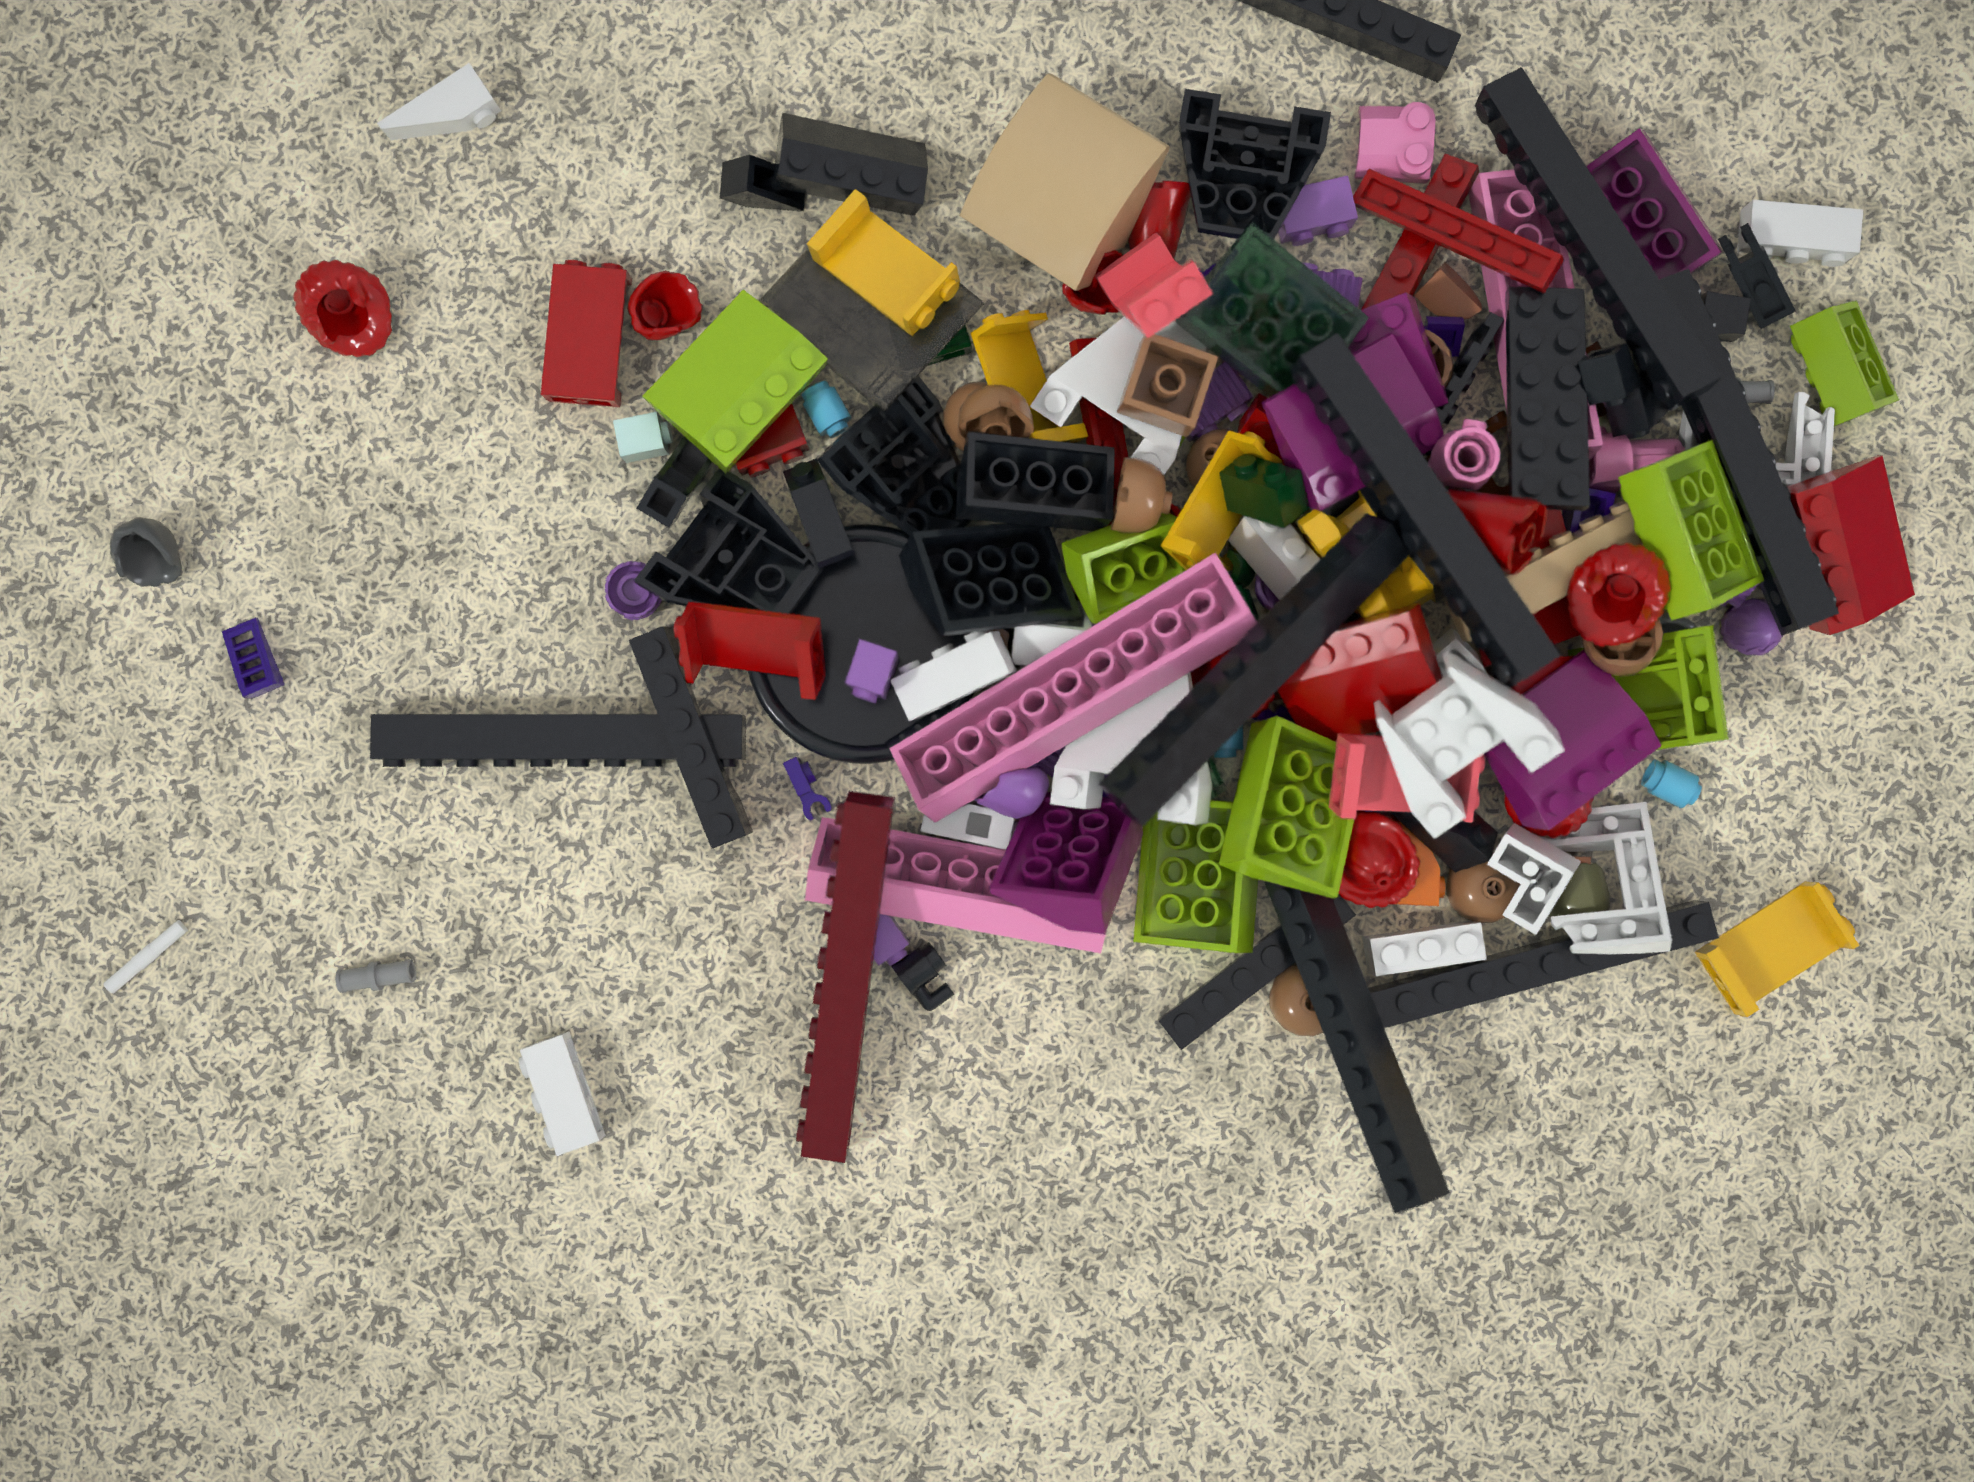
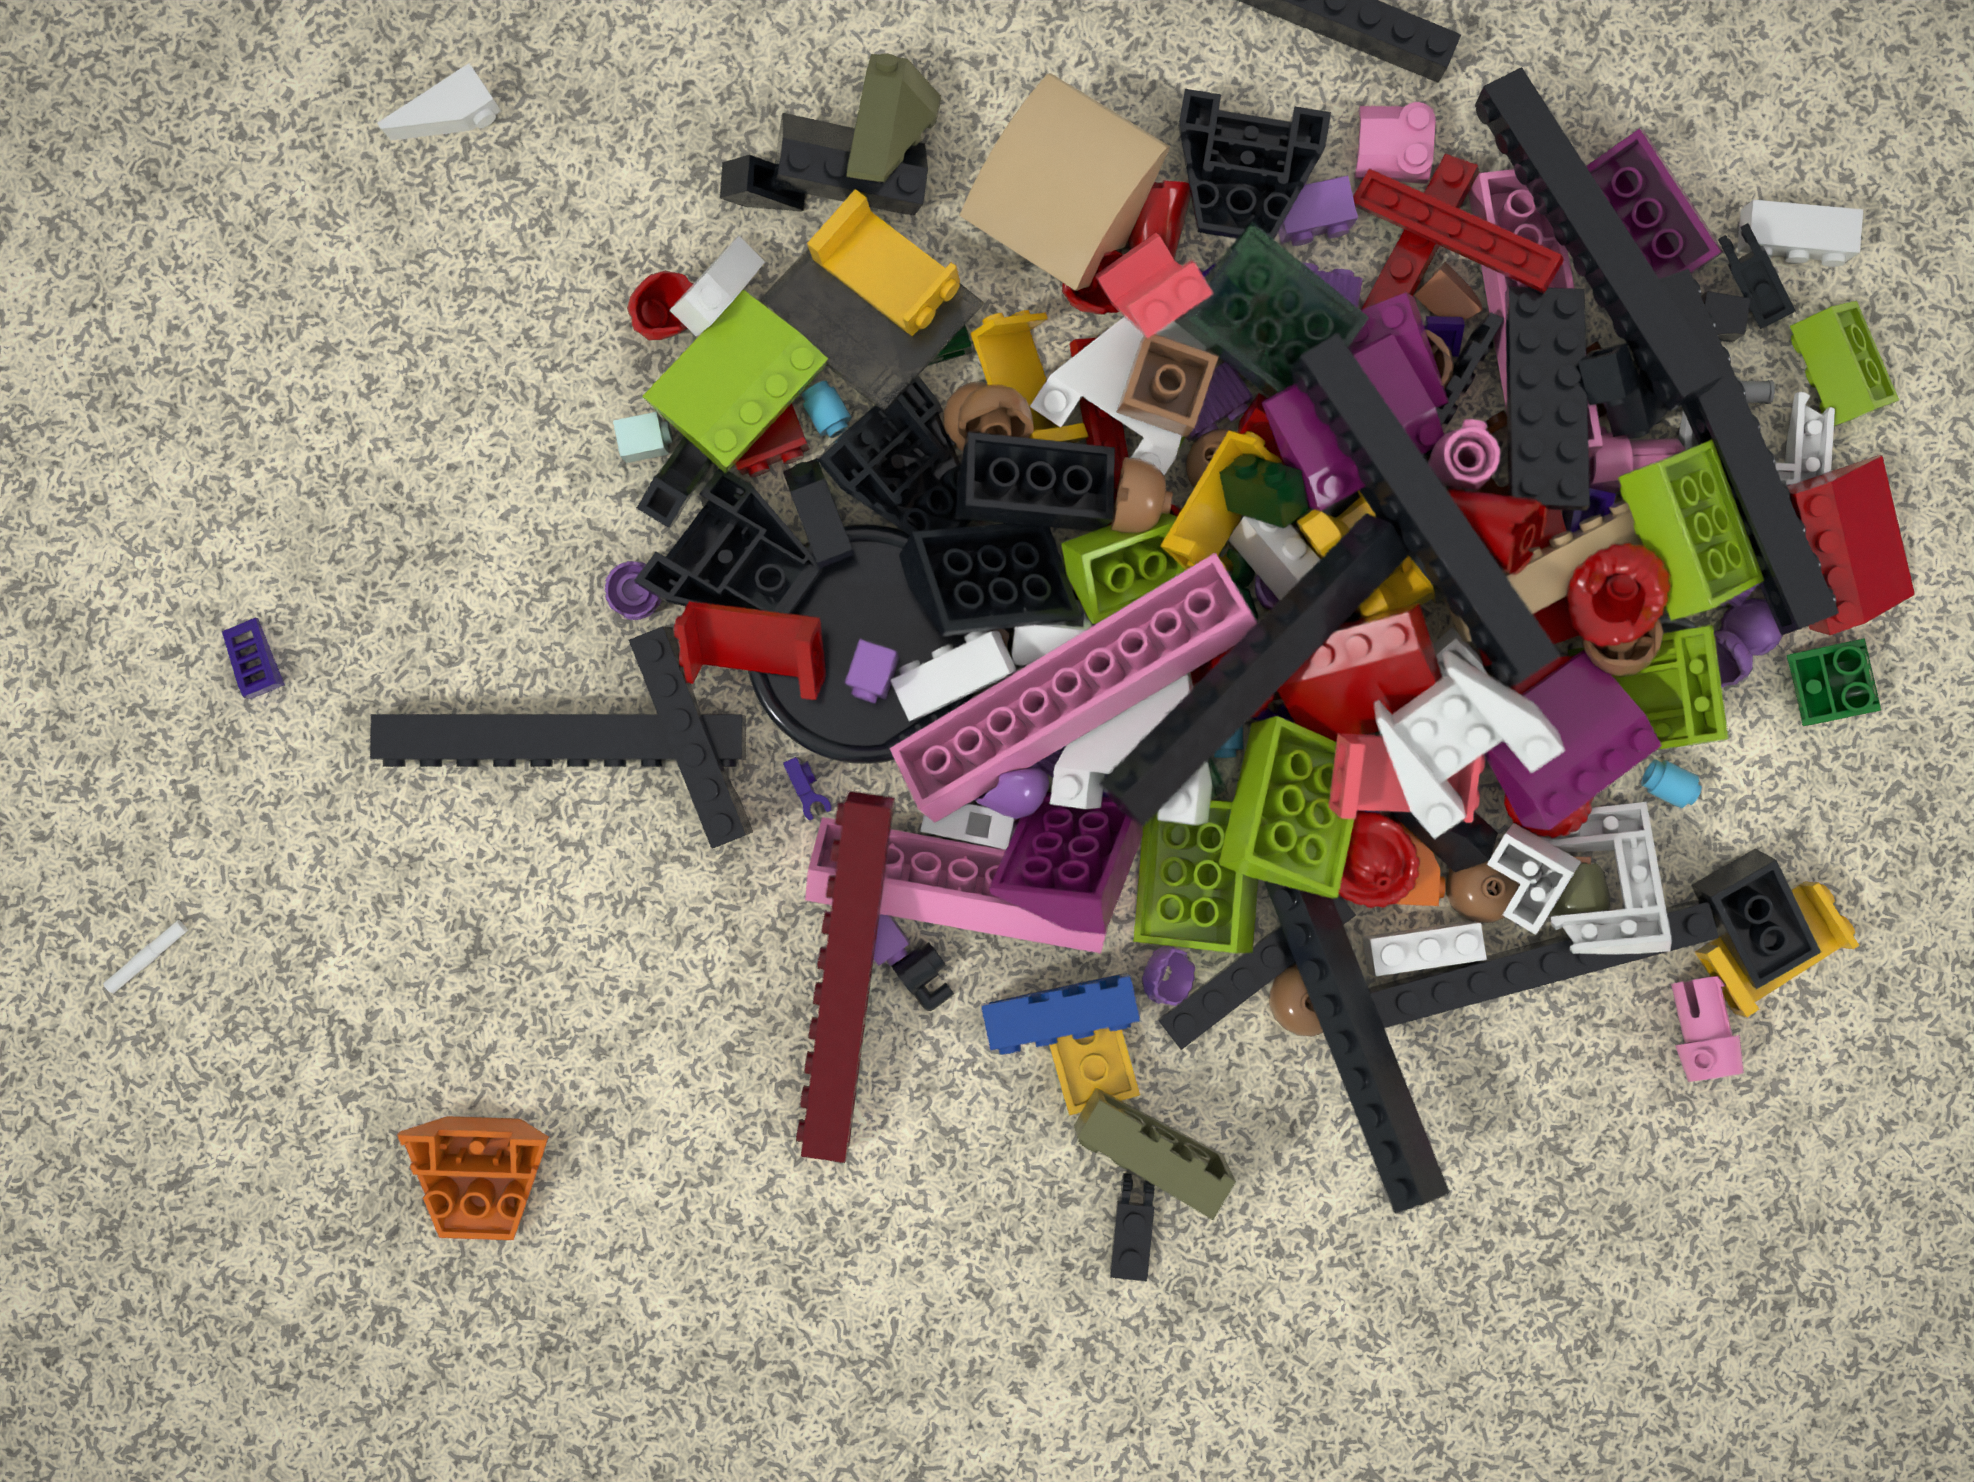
(145, 552): dark grey hair -> none
(344, 307): red piece -> none
(375, 976): light grey pin -> none
(475, 1173): none -> orange wedge
(561, 1094): white brick -> none
(584, 334): red panel -> none
(717, 286): none -> white slope
(891, 116): none -> olive wedge
(1060, 1012): none -> blue wedge
(1093, 1063): none -> yellow plate
(1132, 1233): none -> black hinge
(1155, 1152): none -> olive wedge
(1180, 980): none -> medium lavender hair
(1709, 1044): none -> bright pink piece
(1733, 658): none -> medium lavender hair
(1758, 917): none -> black slope
(1828, 691): none -> green slope

